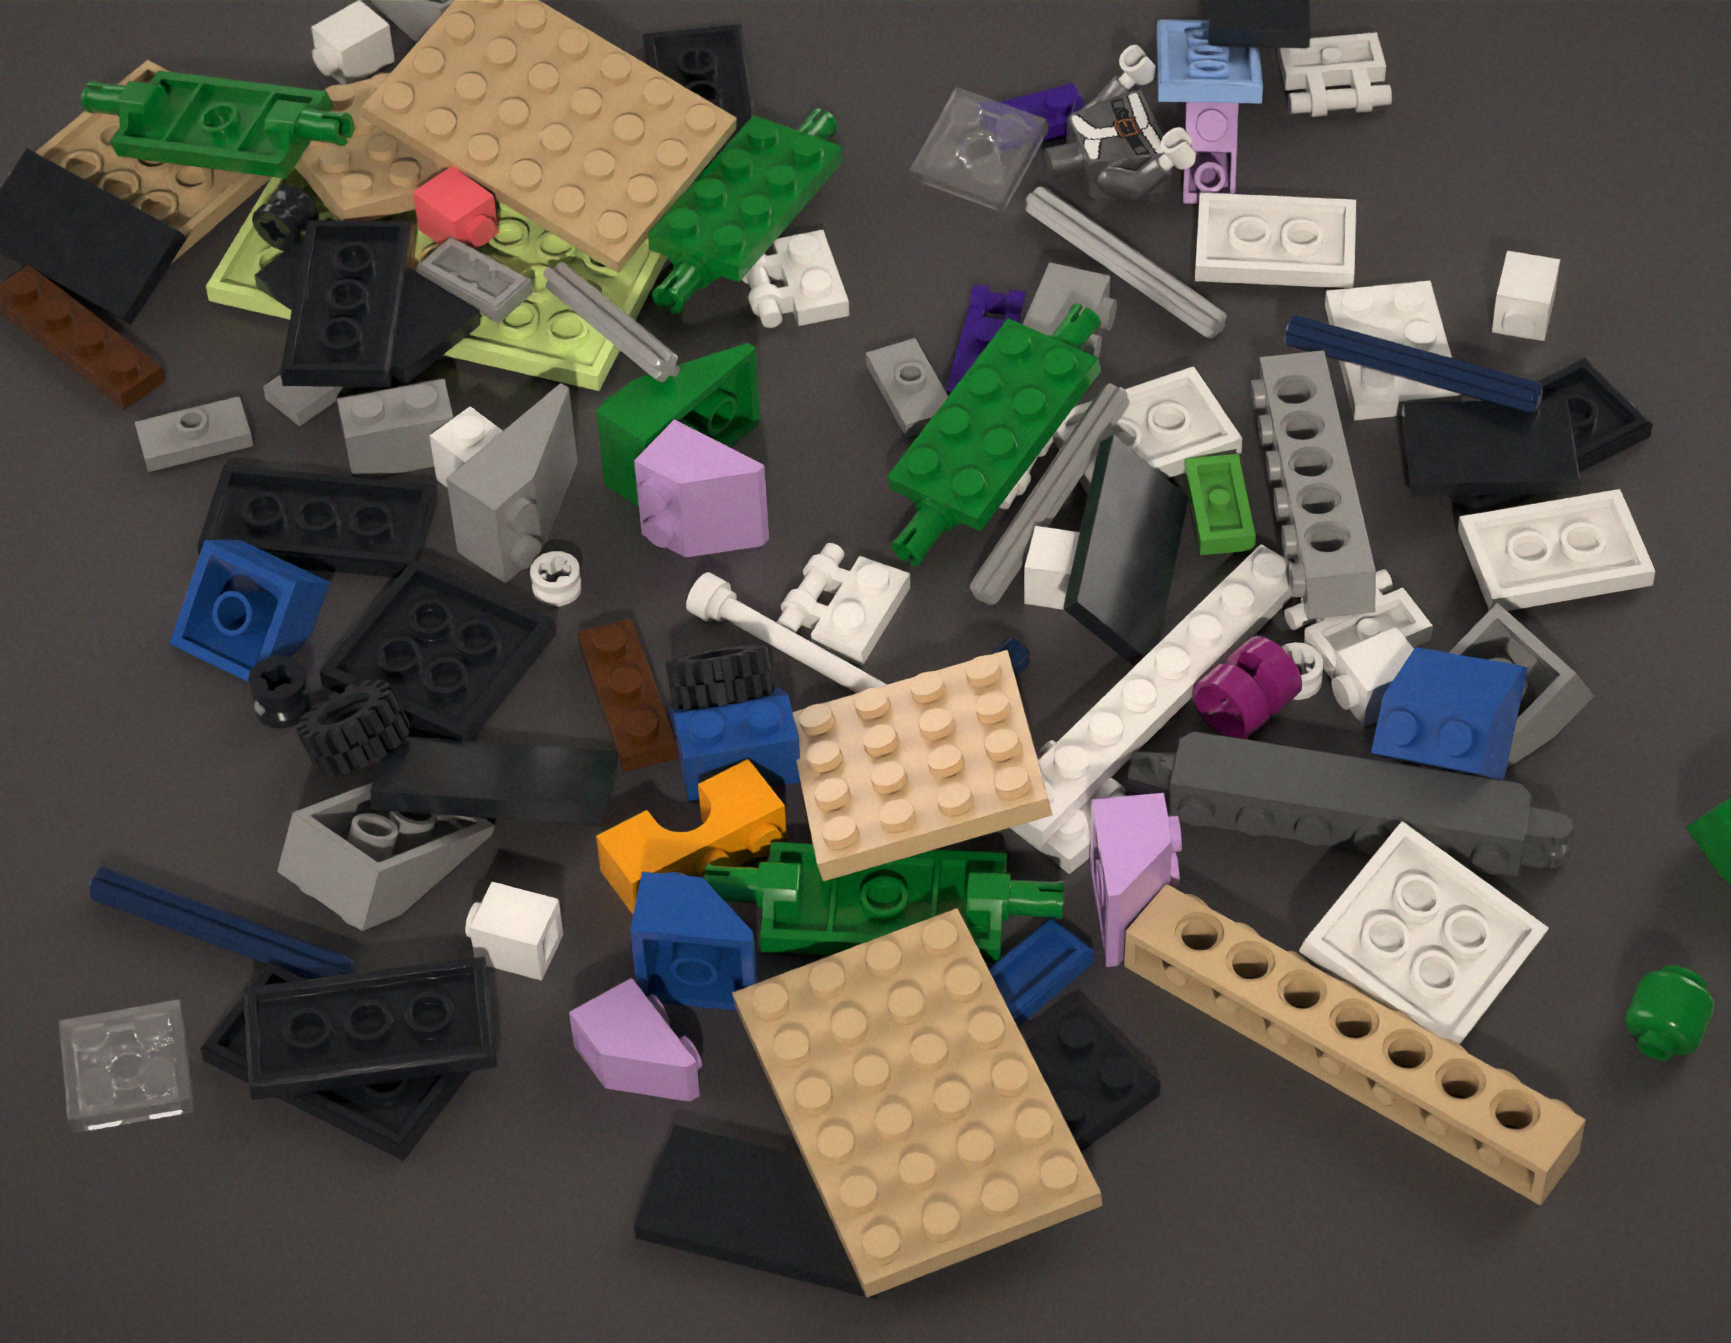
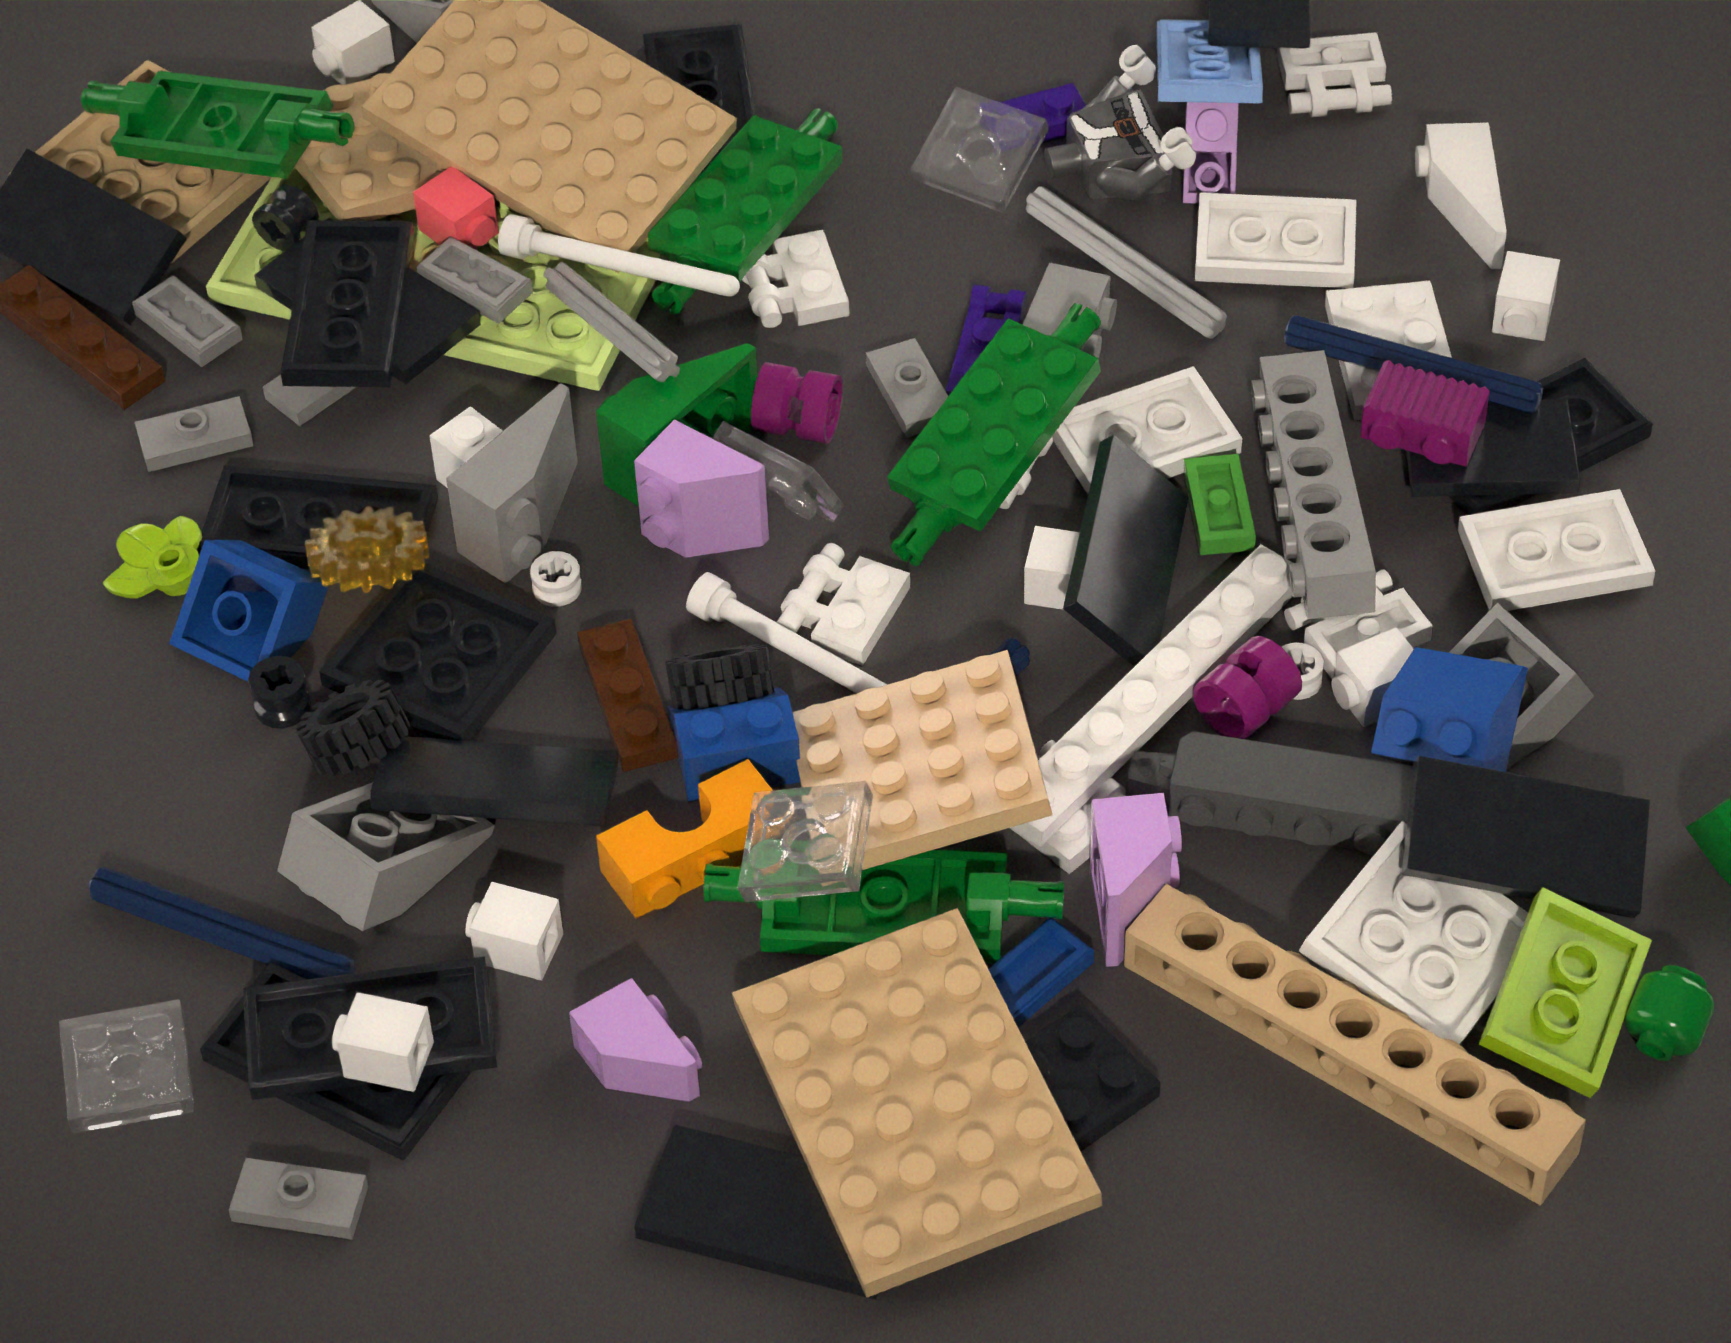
(156, 559): none -> lime plate
(187, 321): none -> light grey plate
(298, 1198): none -> light grey plate
(367, 549): none -> clear yellow gear
(383, 1041): none -> white brick
(391, 427): light grey slope -> none
(523, 238): none -> white piece
(689, 943): blue slope -> none
(778, 402): none -> magenta wheel
(785, 475): none -> clear plate
(805, 841): none -> clear plate
(1049, 493): light grey axle -> none
(1424, 414): none -> magenta brick
(1465, 184): none -> white slope
(1525, 835): none -> black tile
(1565, 992): none -> lime plate

